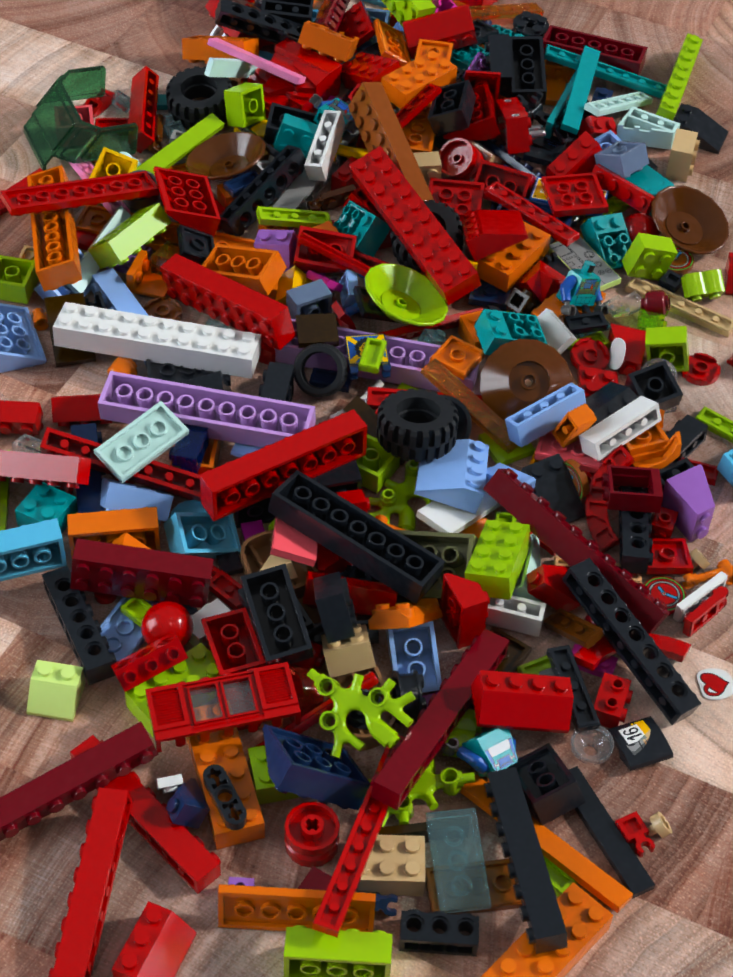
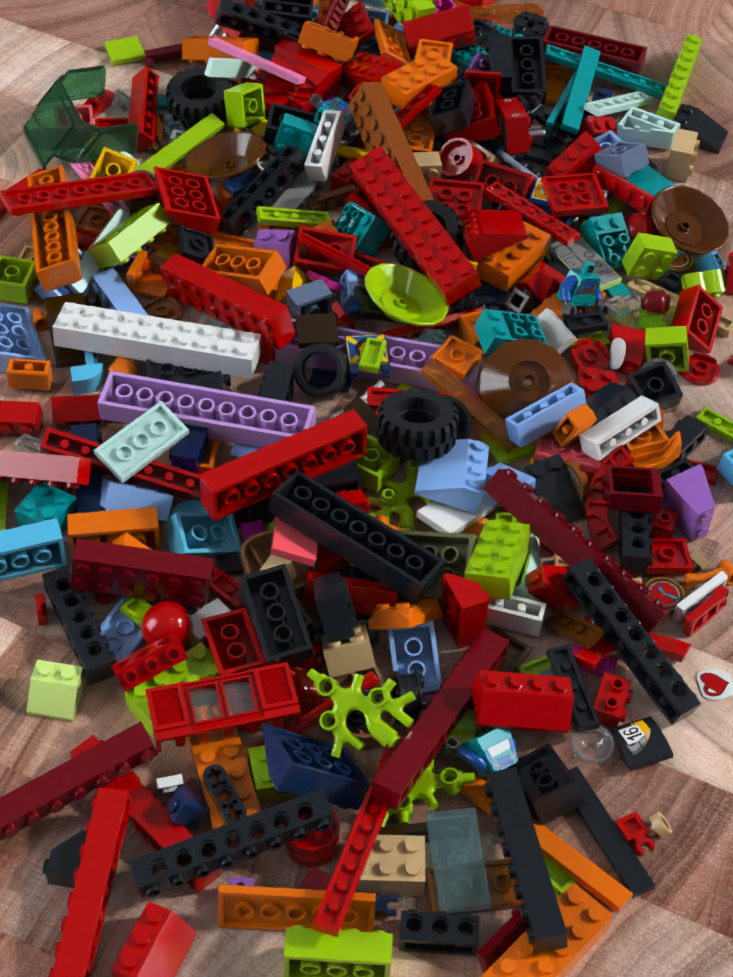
(29, 374): none -> orange brick
(41, 609): none -> red tile
(64, 860): none -> black slope
(87, 377): none -> medium azure brick
(124, 50): none -> lime tile
(162, 54): none -> dark red hinge
(218, 840): none -> black brick
(473, 302): none -> black hinge
(501, 940): none -> dark red hinge
(619, 289): none -> teal tile
(700, 315): none -> red slope
(709, 262): none -> dark azure slope

